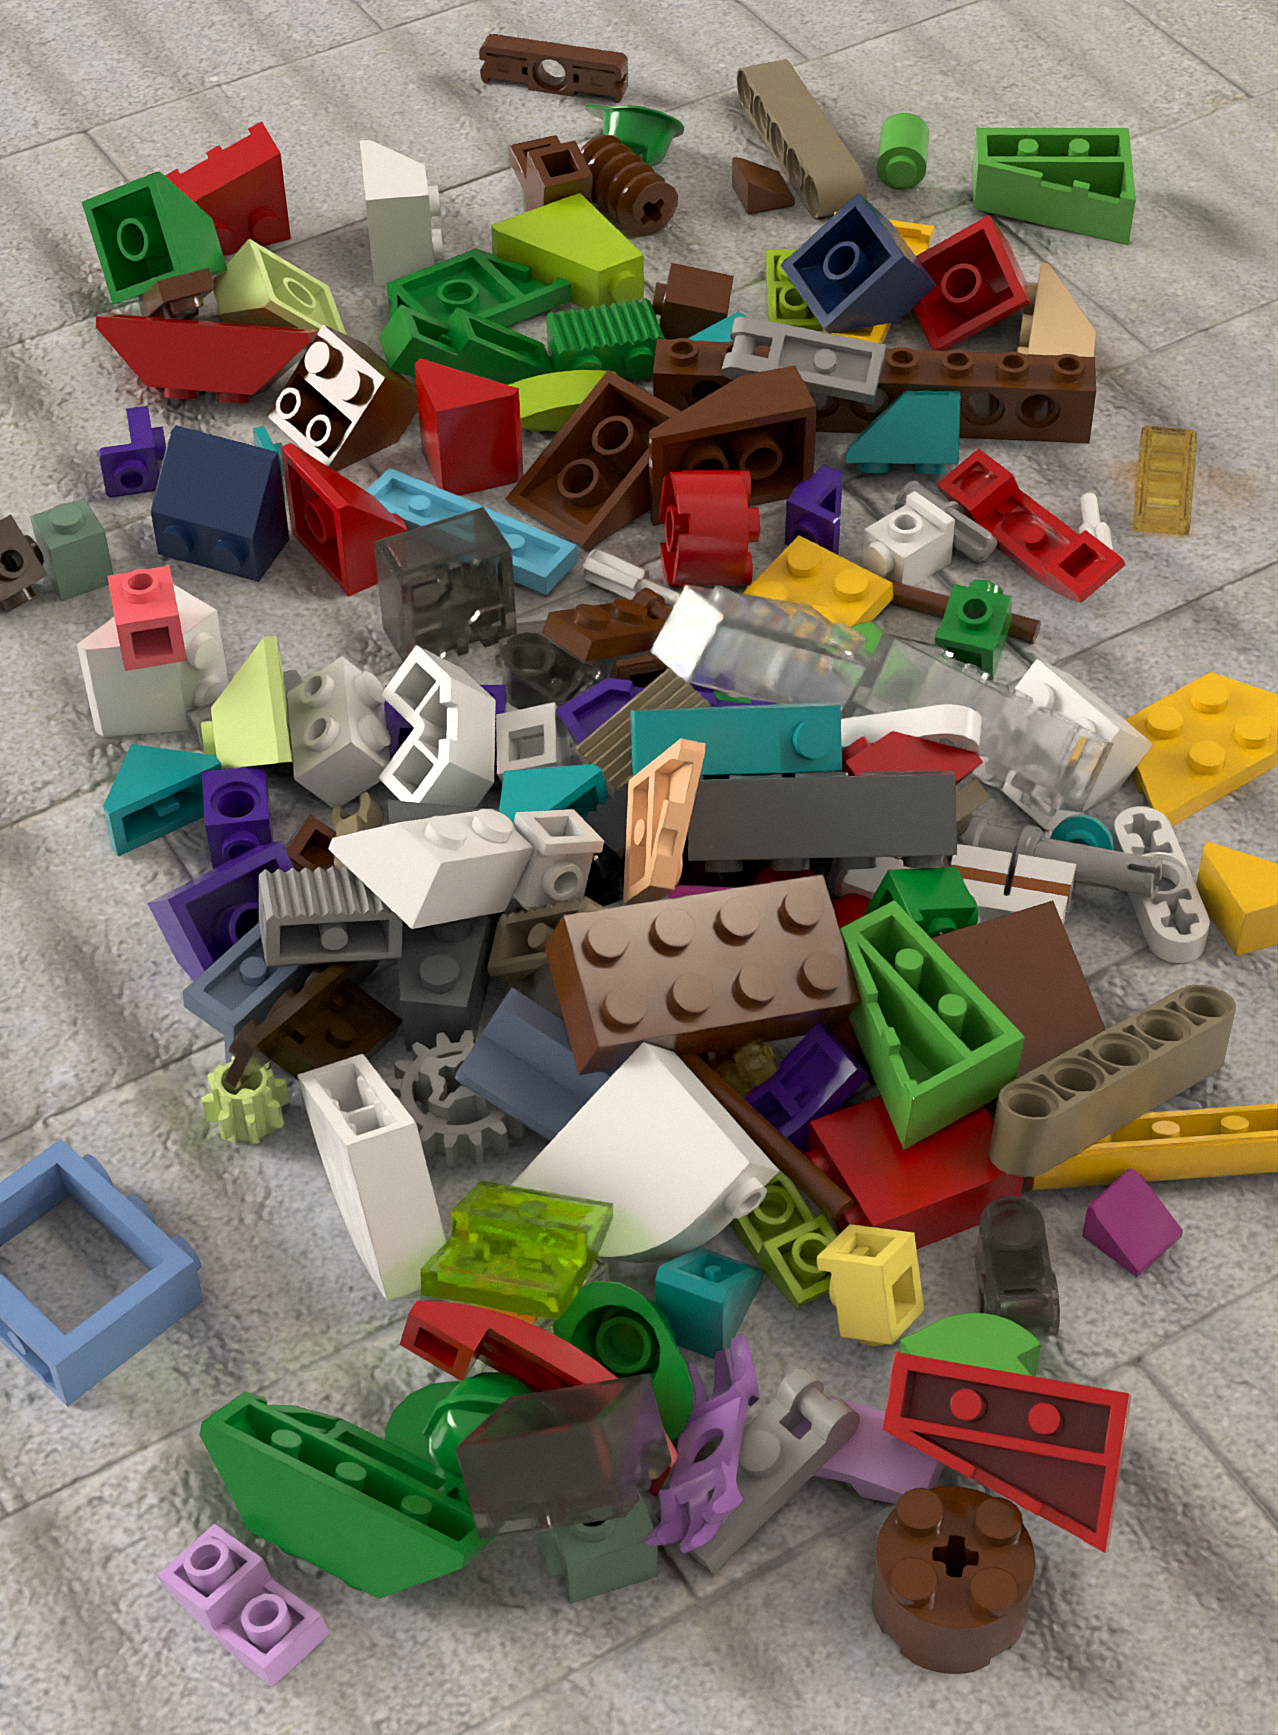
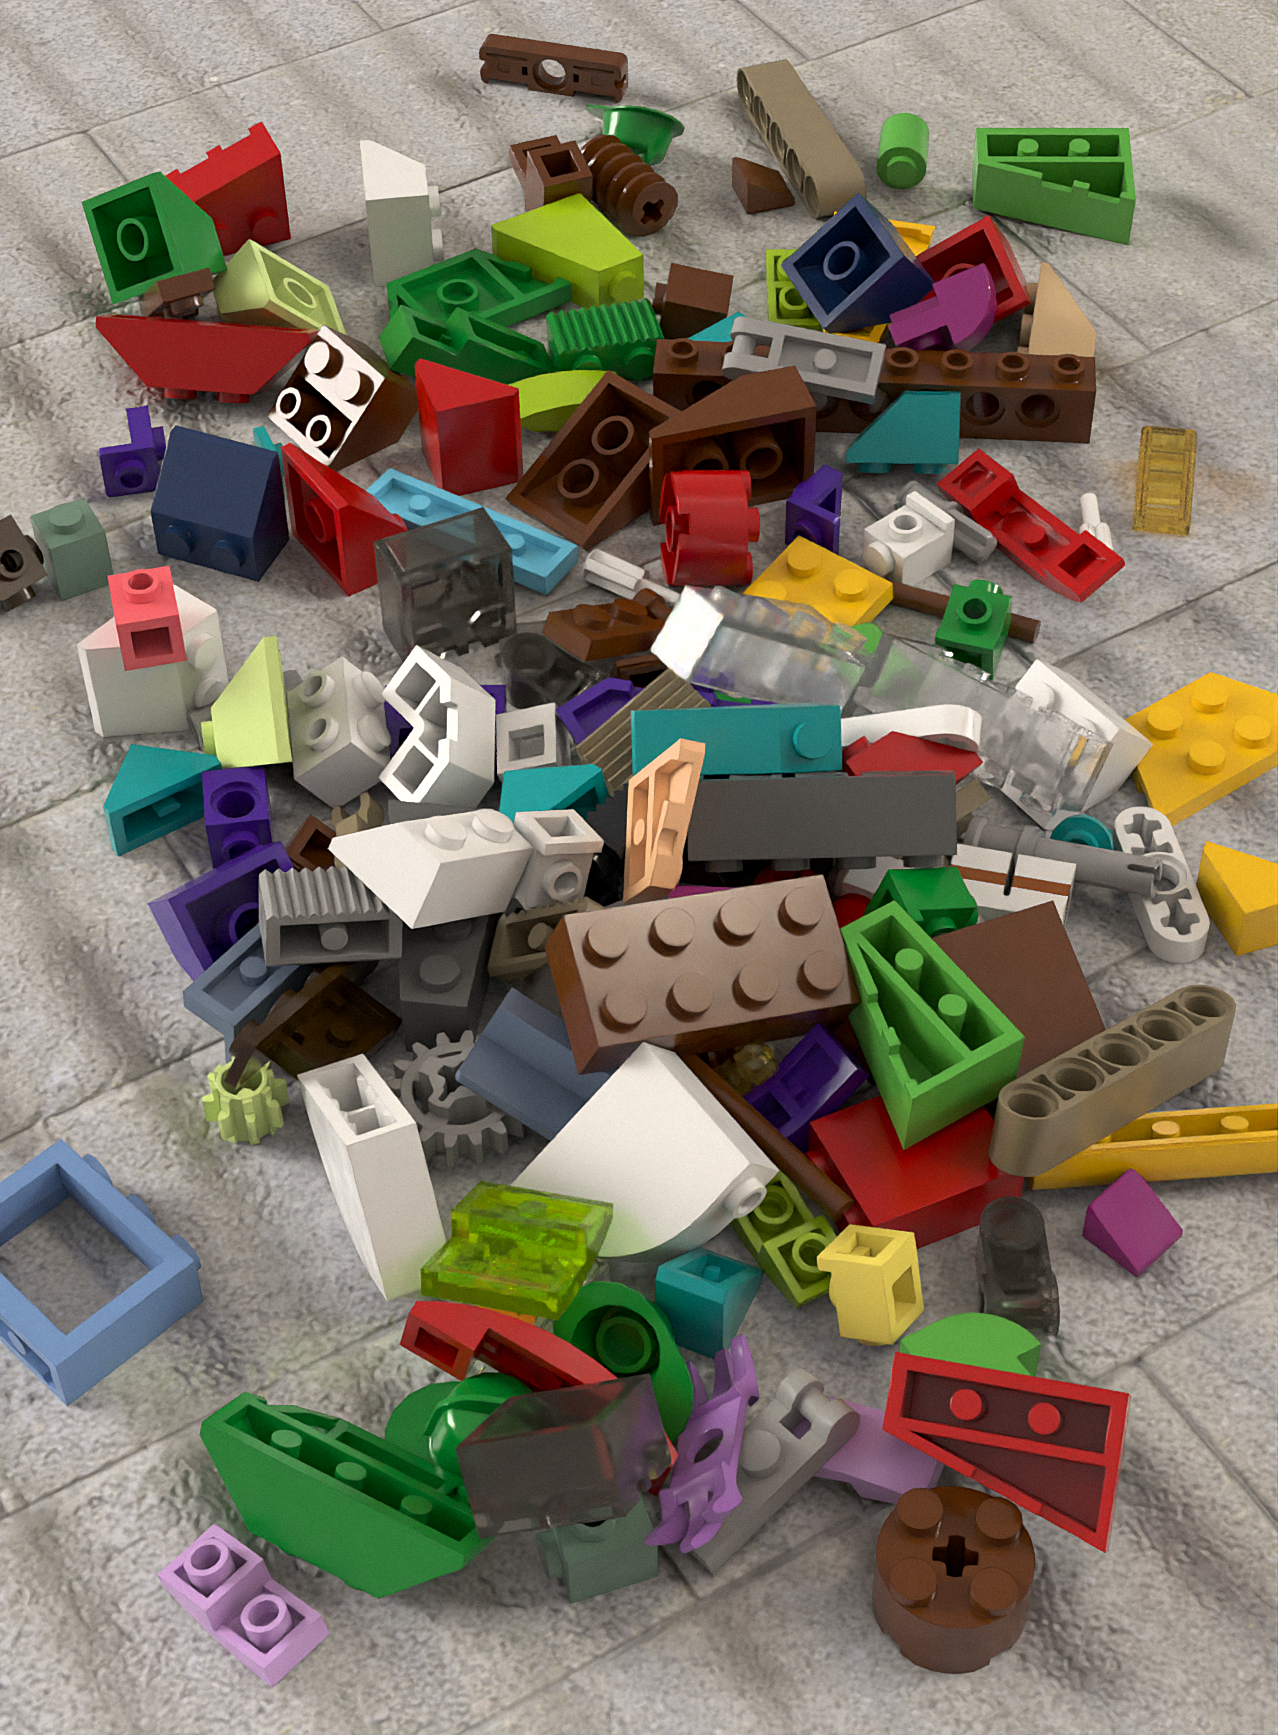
(953, 318): none -> magenta brick

